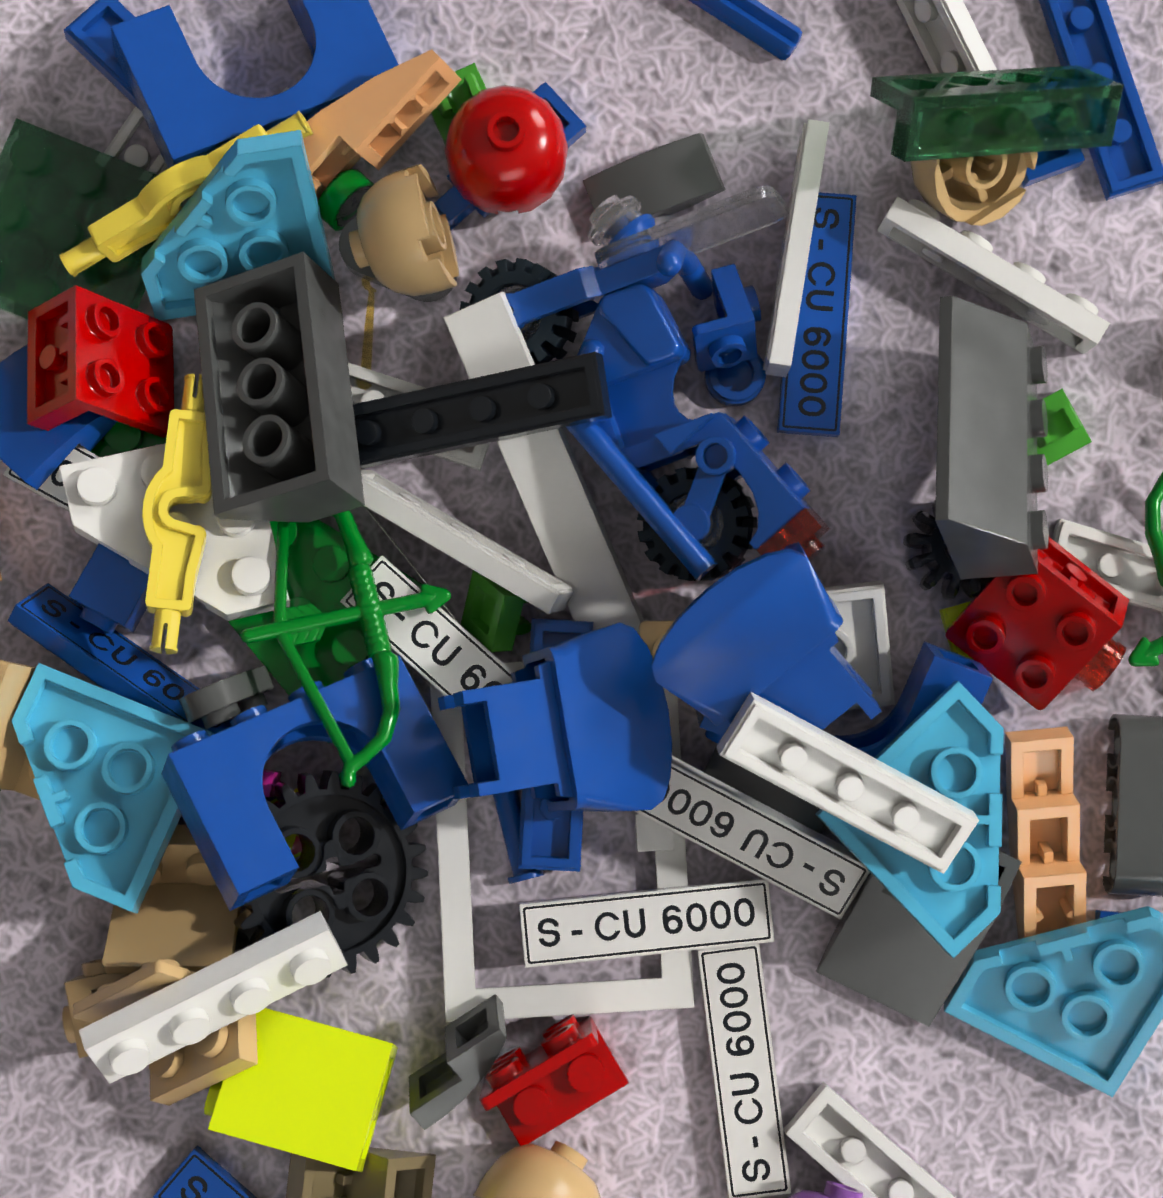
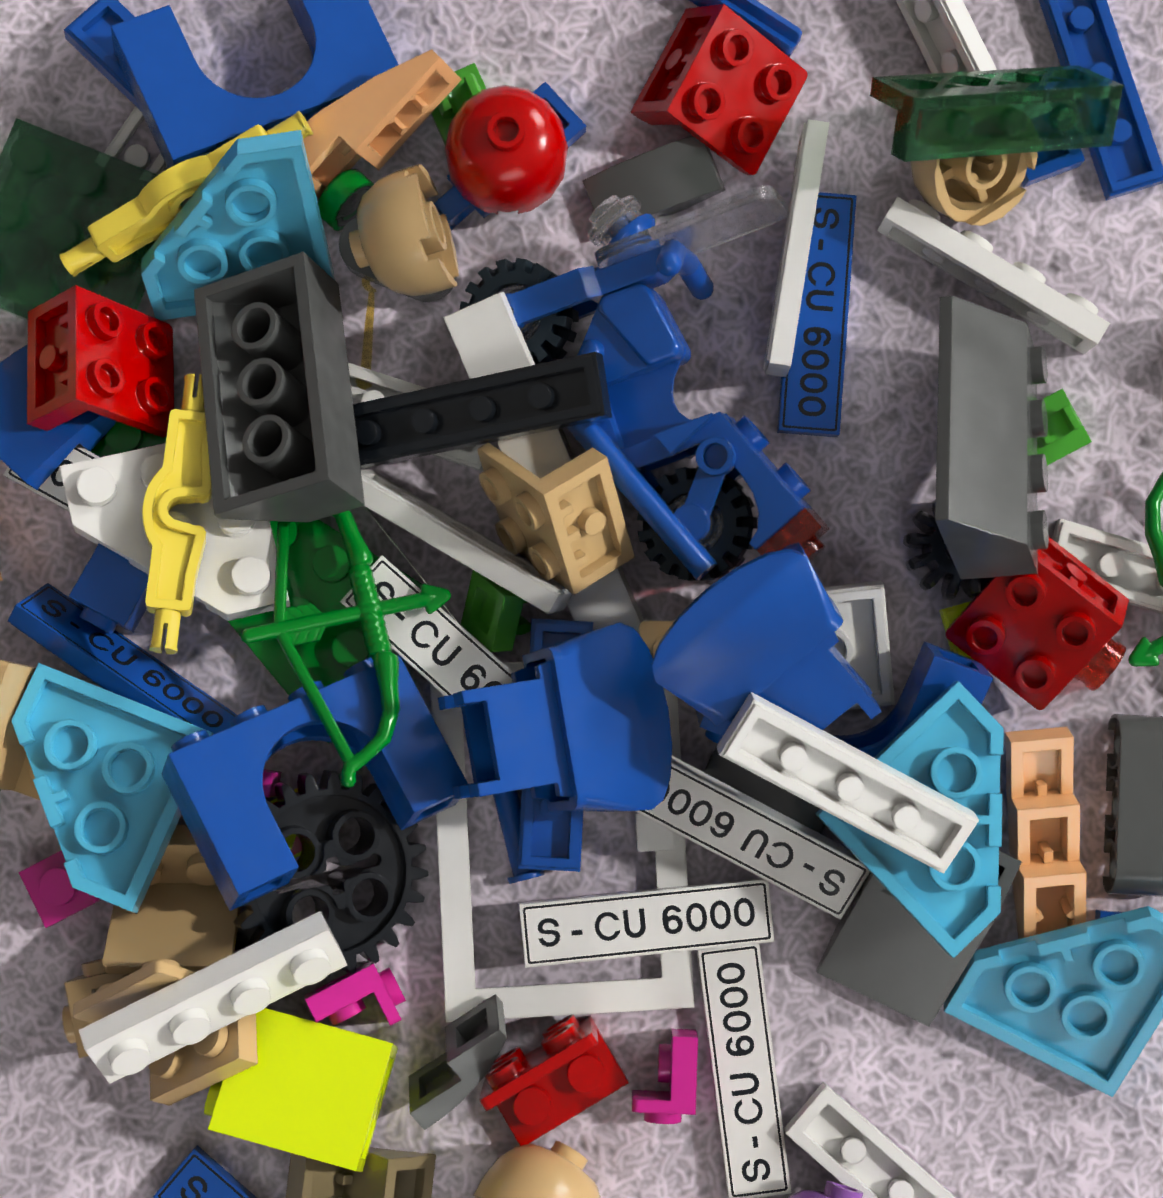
(52, 890): none -> dark pink bracket
(227, 697): dark grey plate -> none
(343, 996): none -> dark pink bracket
(562, 522): none -> tan bracket
(679, 1068): none -> dark pink bracket
(722, 86): none -> red bracket
(732, 335): blue bracket -> none
(736, 384): blue tile -> none

